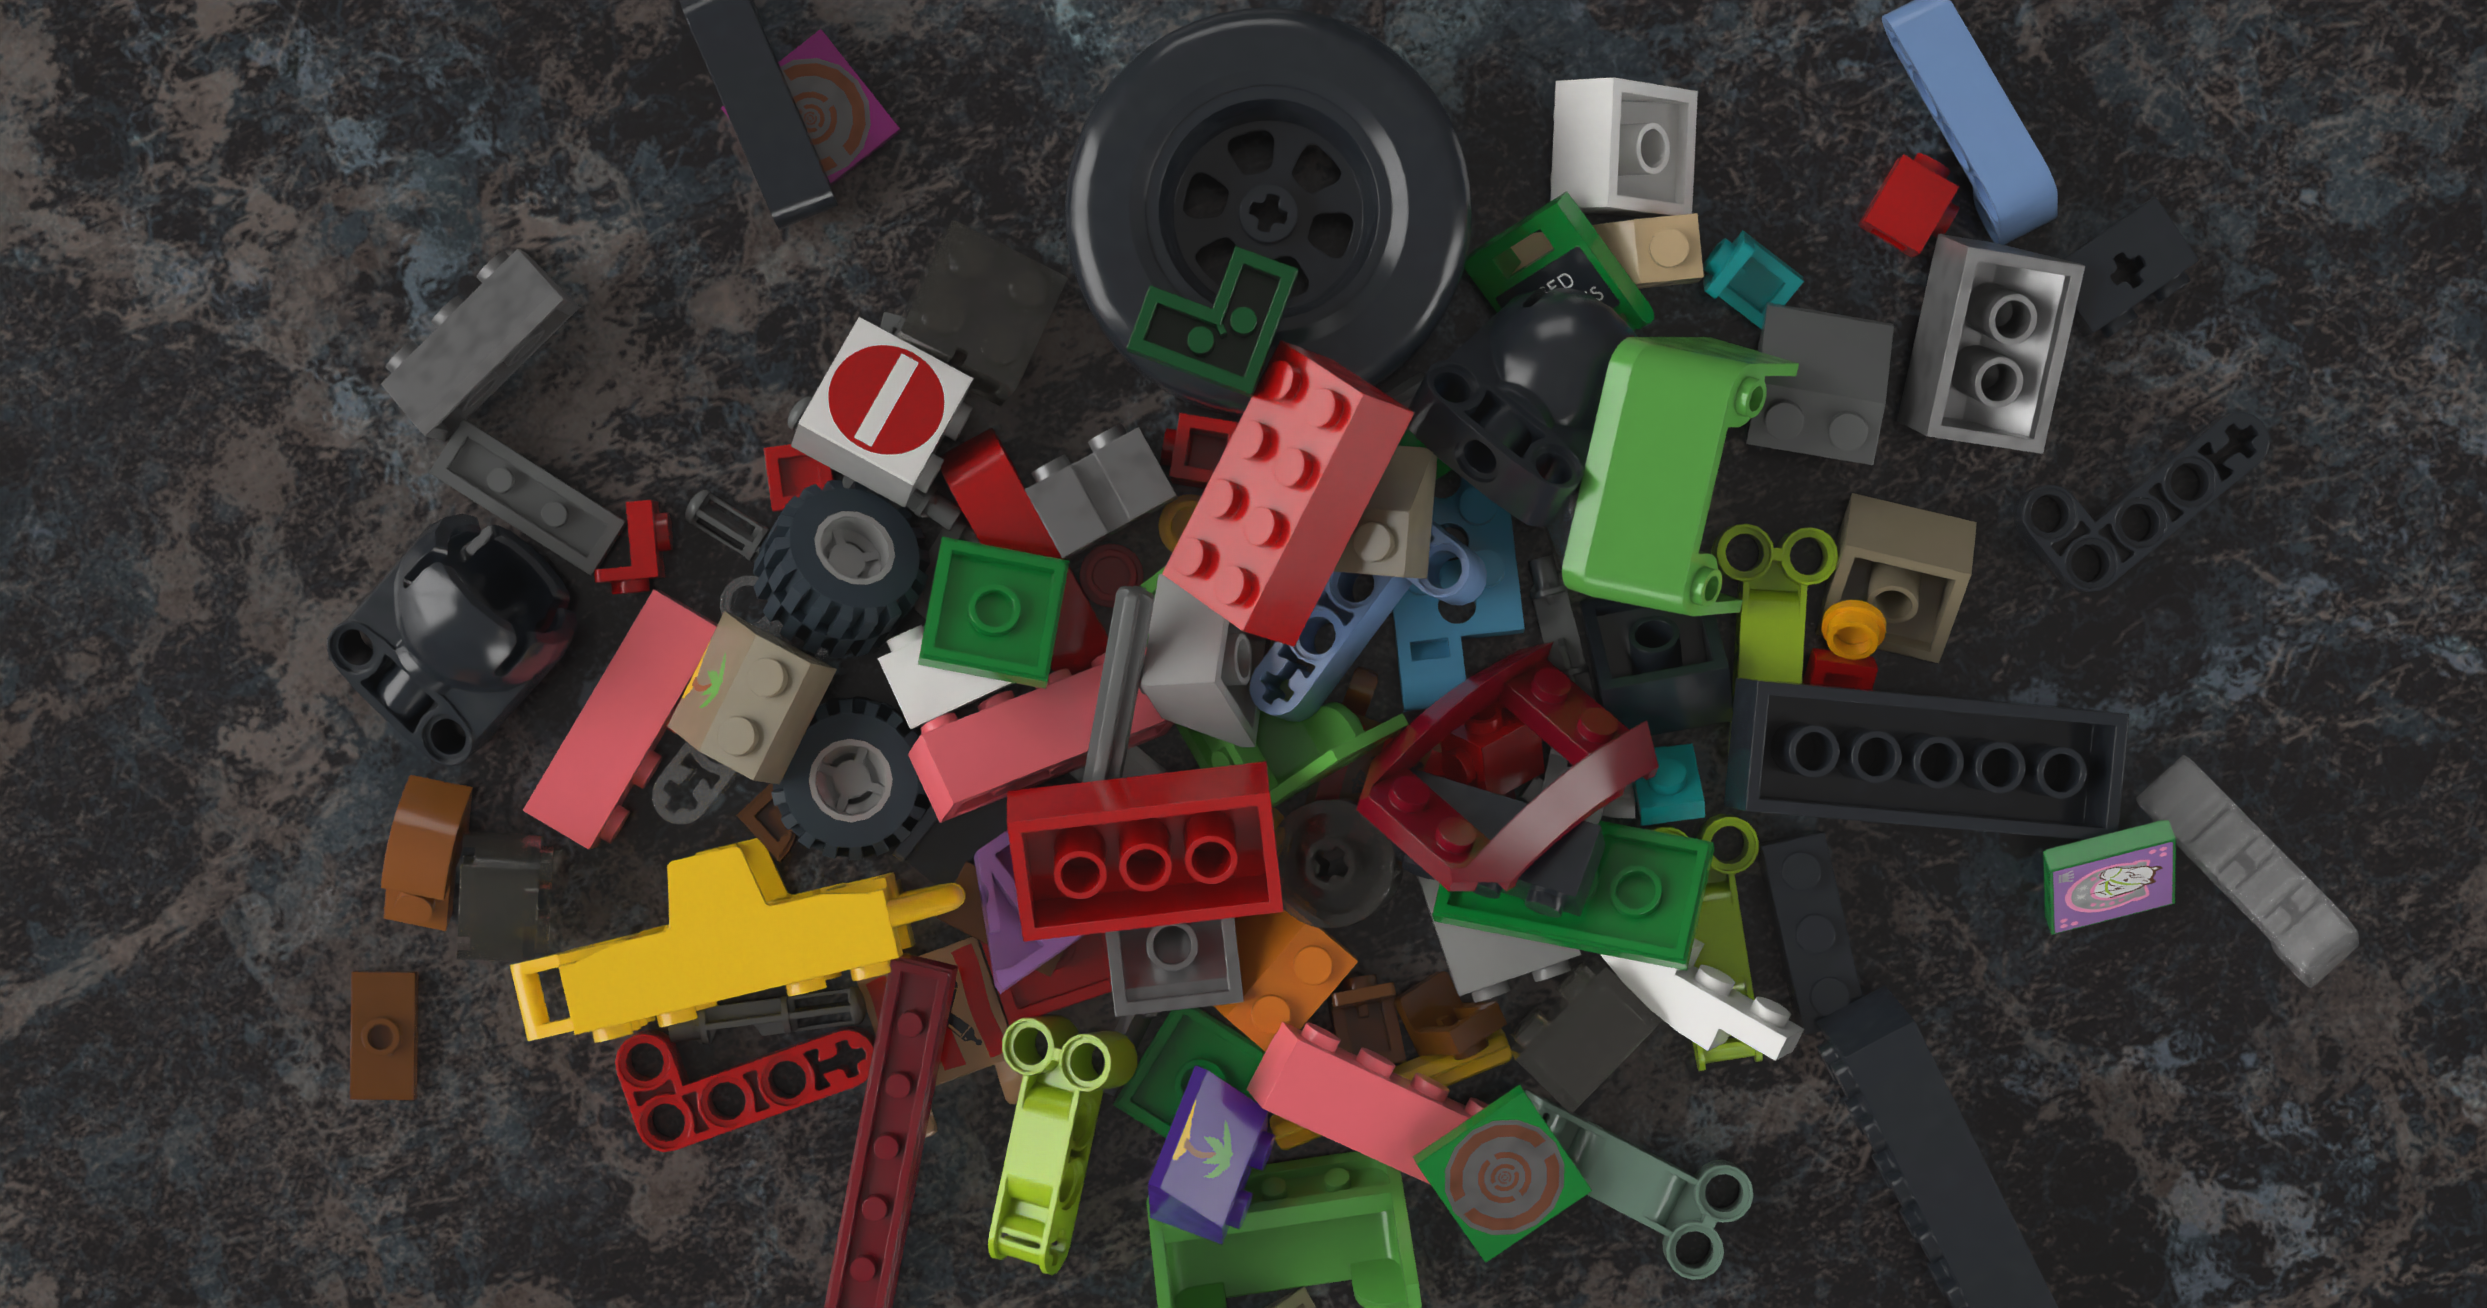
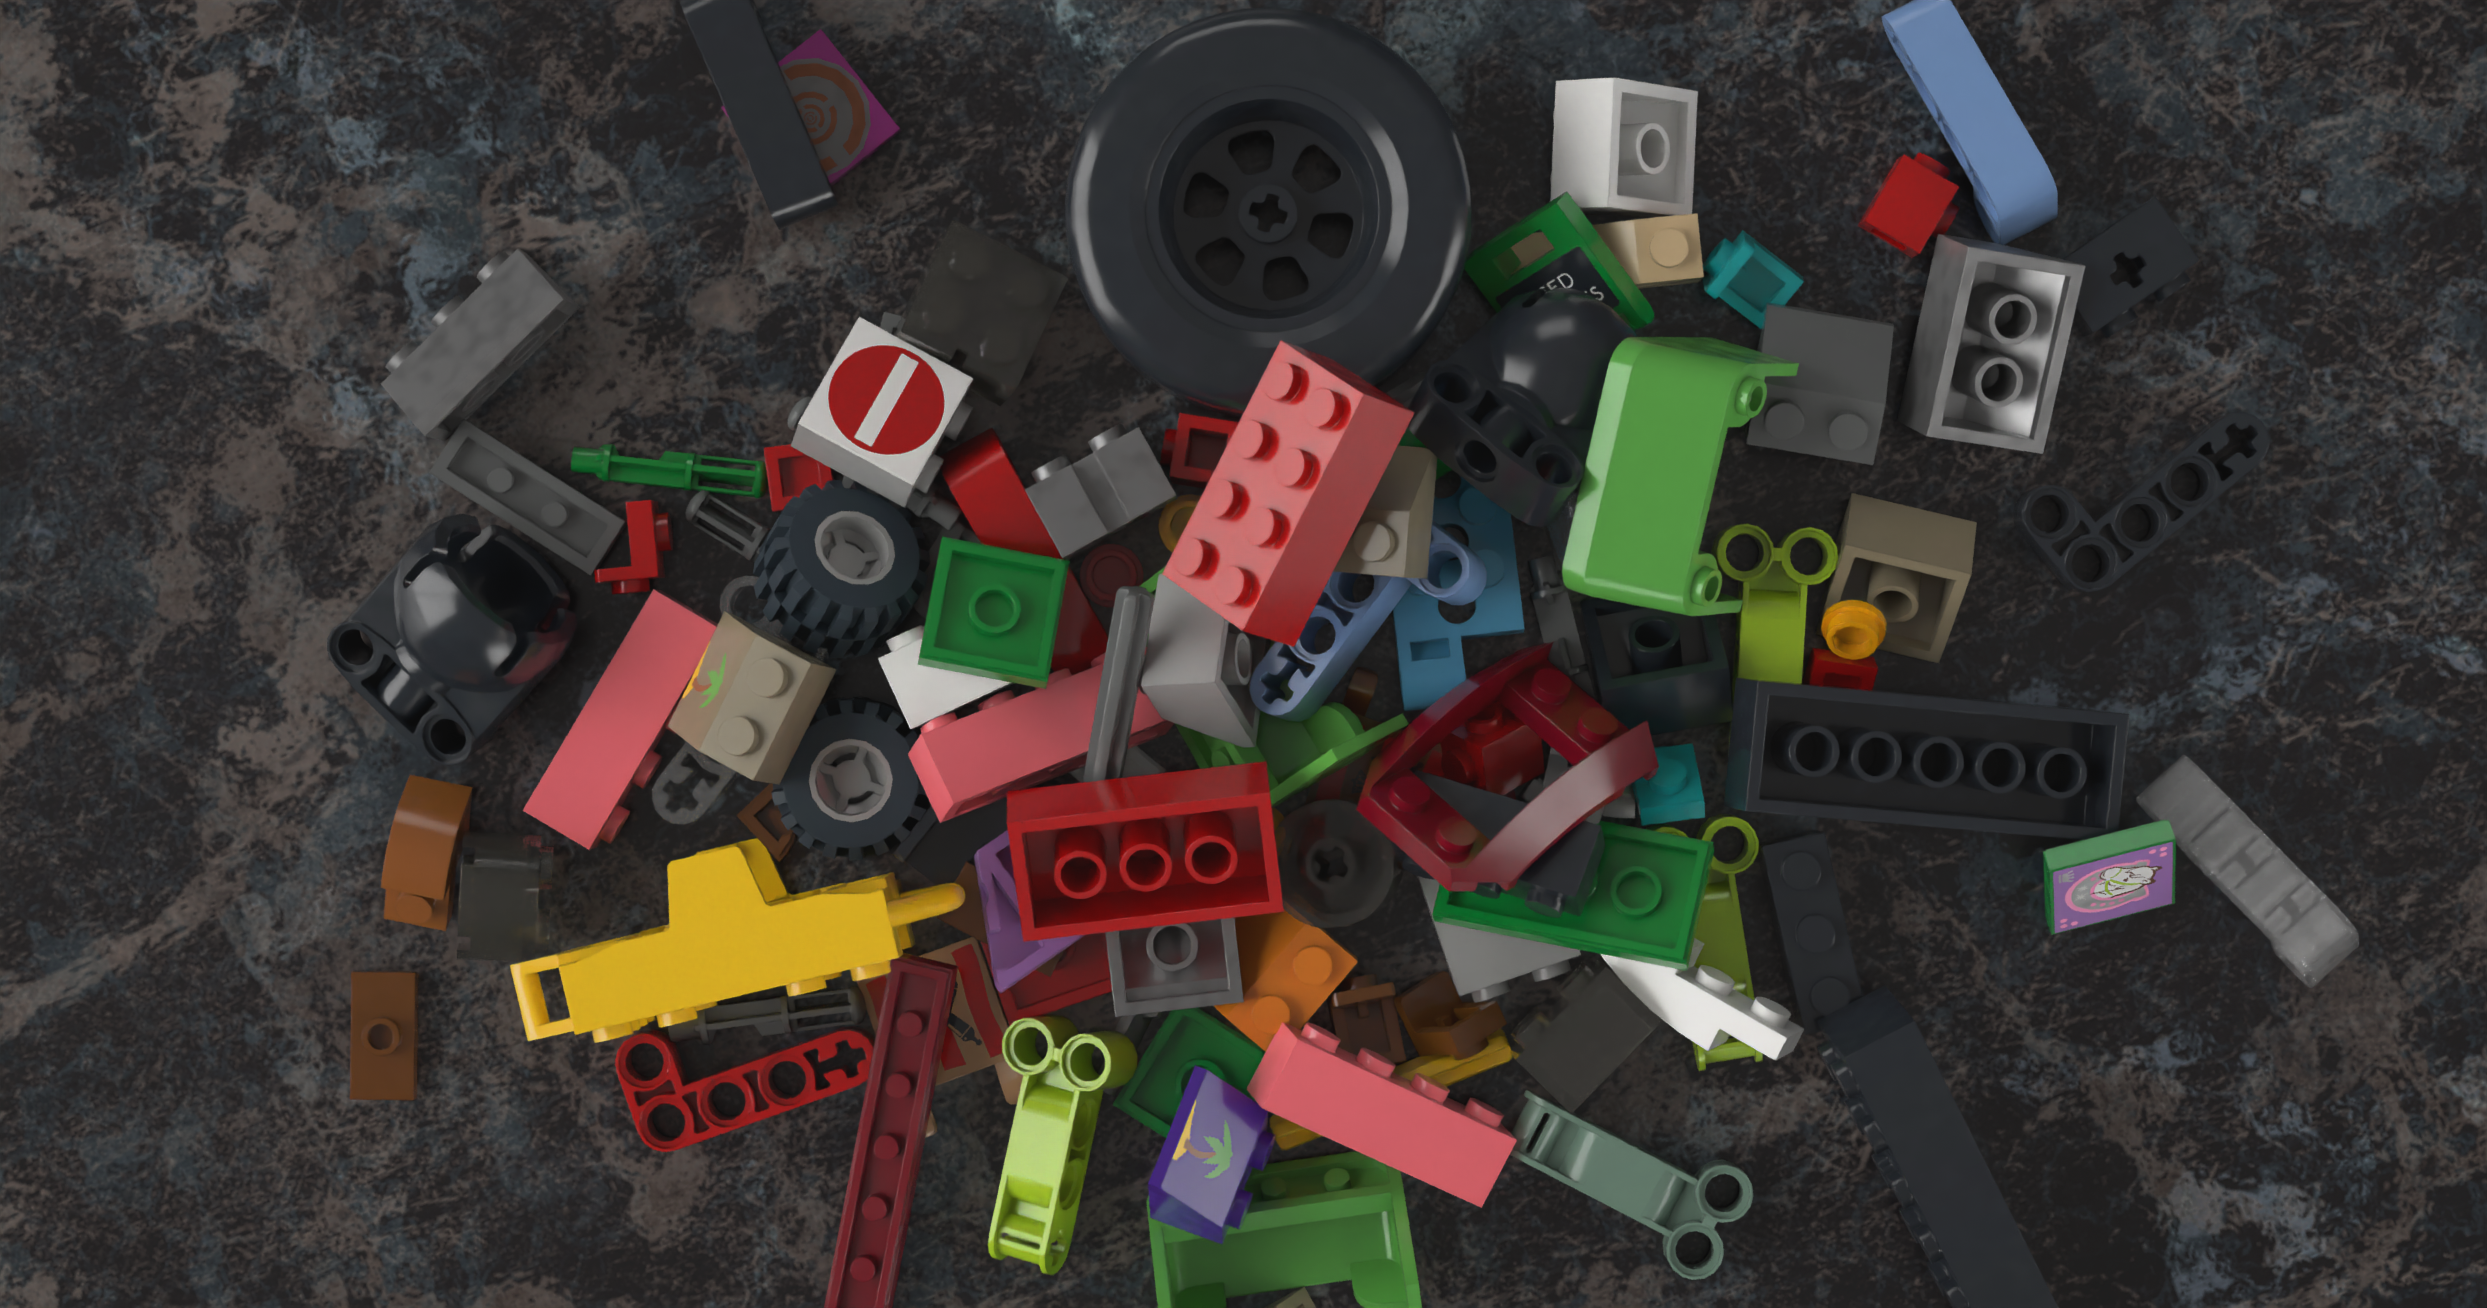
(670, 471): none -> green piece
(1222, 342): dark green brick -> none
(1502, 1173): tile -> none

